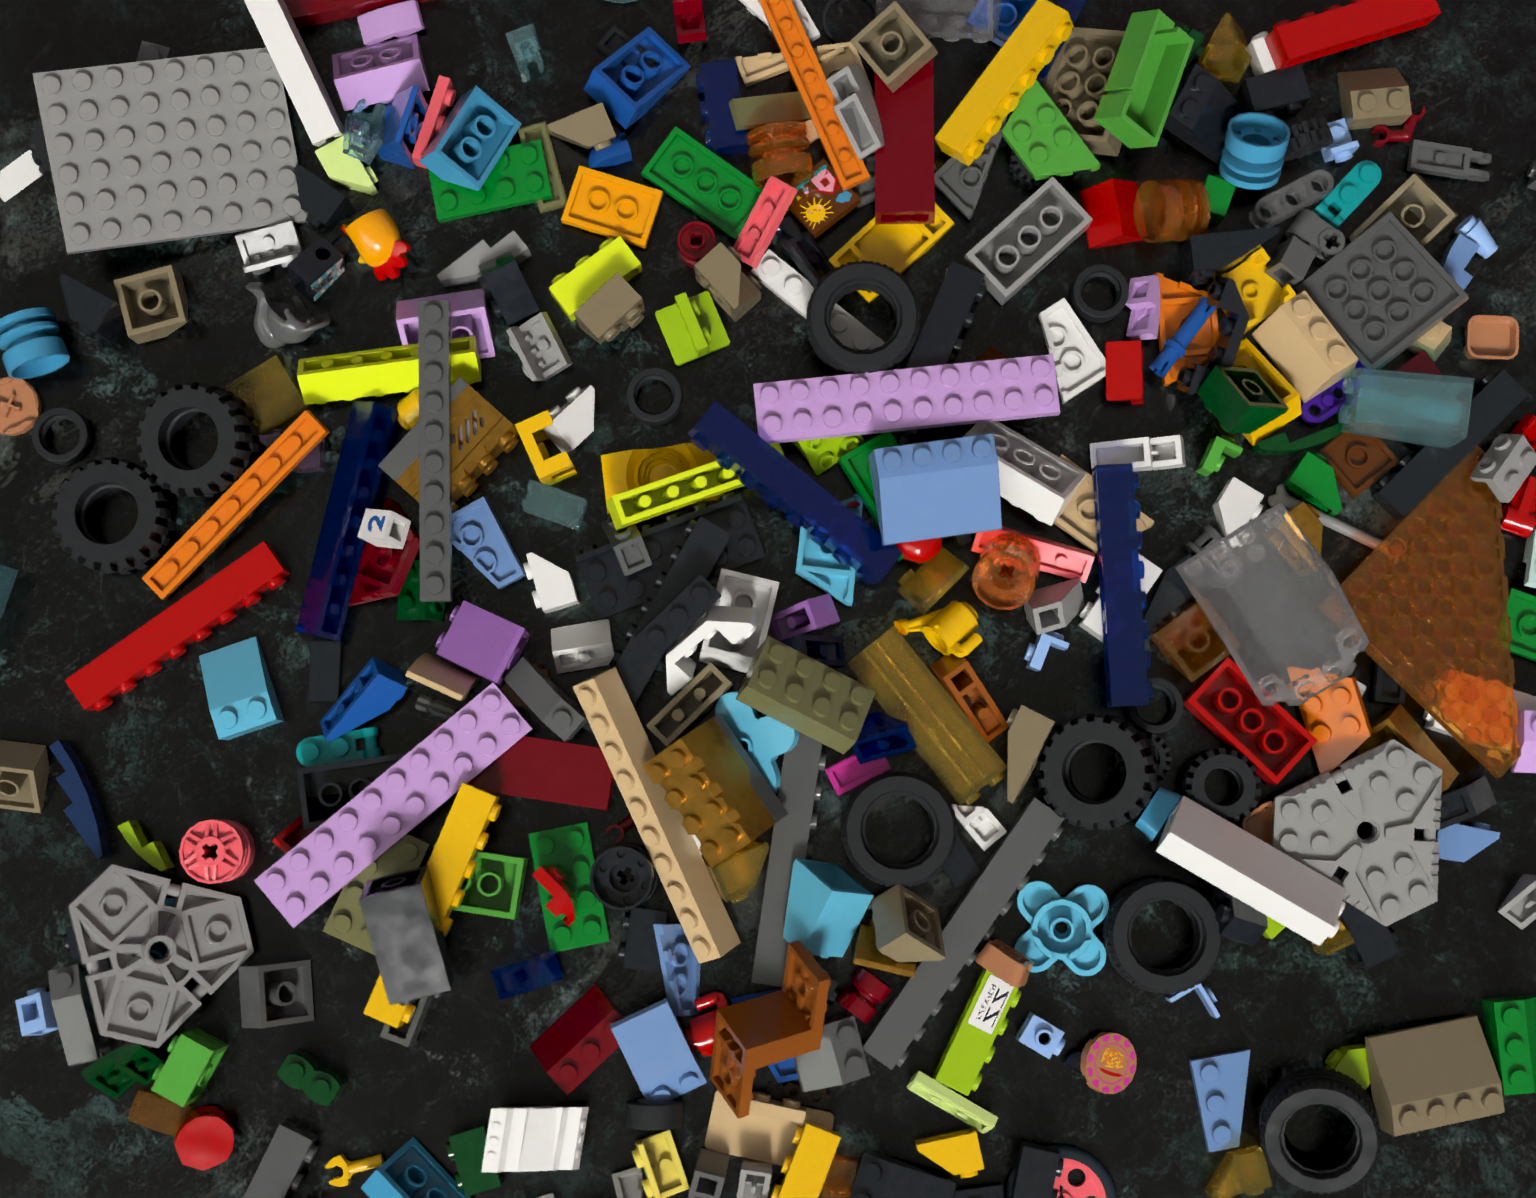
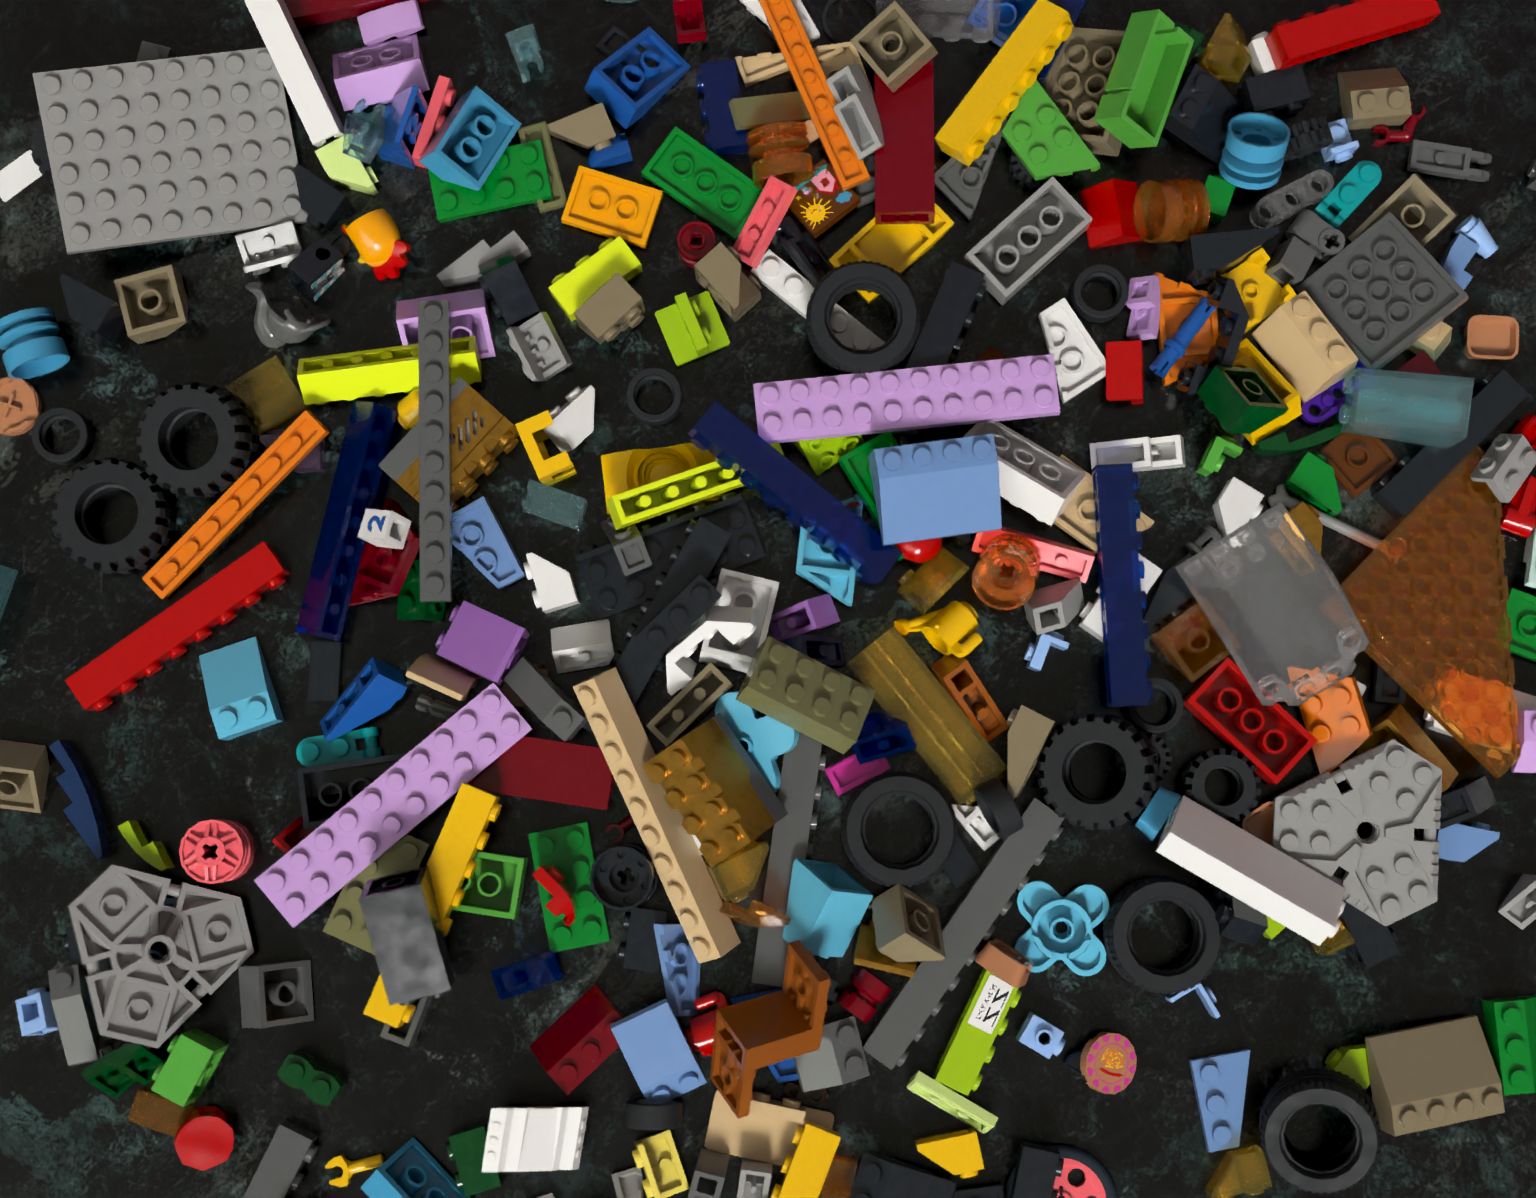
(757, 915): none -> clear orange slope
(998, 808): none -> black tyre

